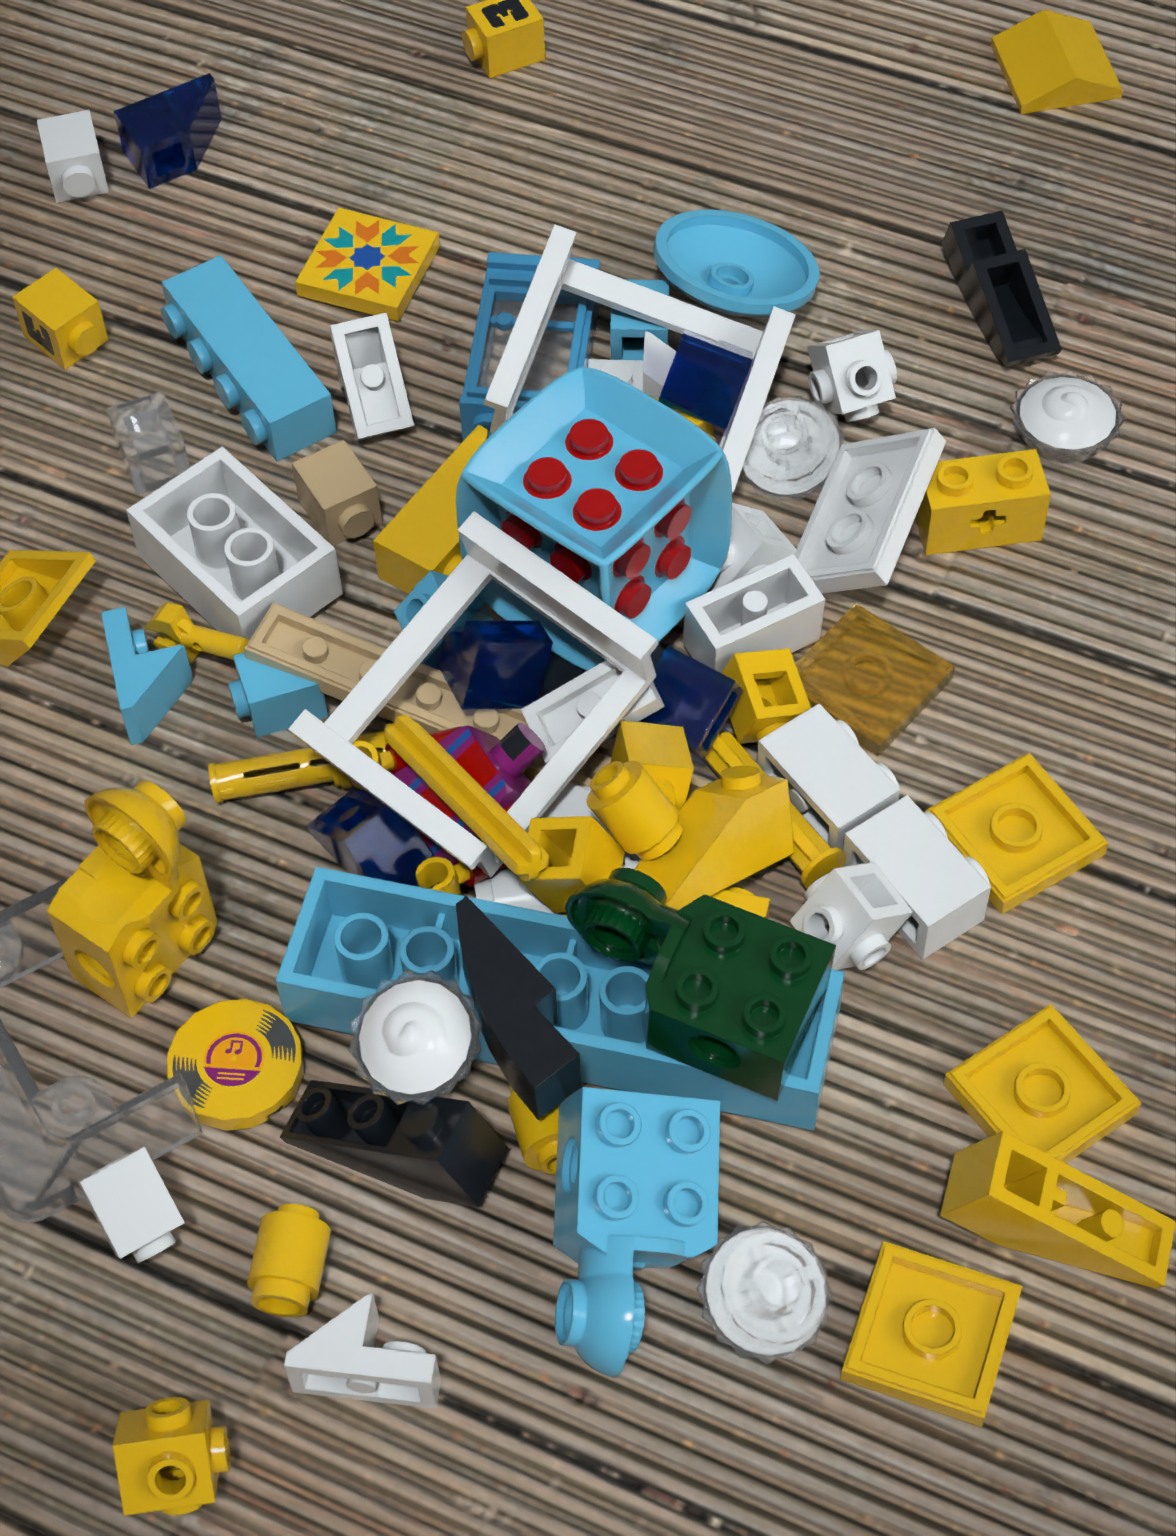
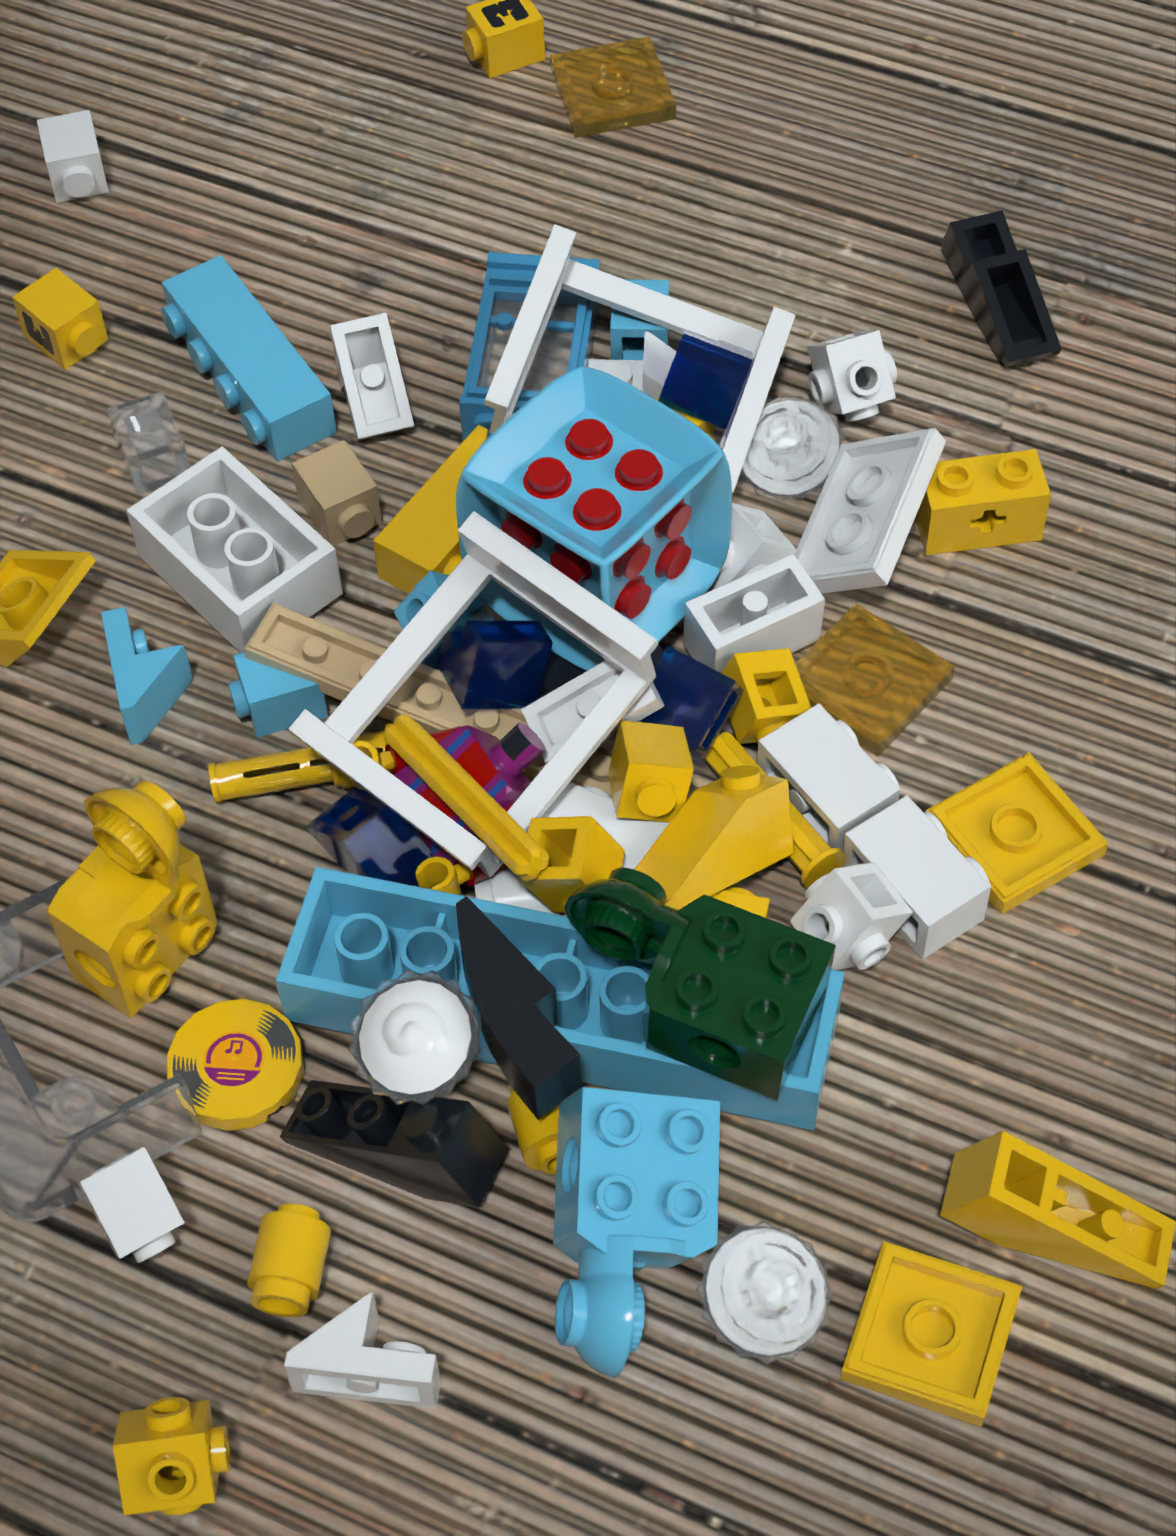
(170, 130): clear blue slope -> none
(179, 629): yellow bar -> none
(367, 264): yellow tile -> none
(612, 87): none -> clear yellow tile
(634, 809): yellow brick -> none
(735, 263): medium azure dish -> none
(1043, 1088): yellow tile -> none
(1054, 63): yellow slope -> none
(1067, 416): white piece -> none

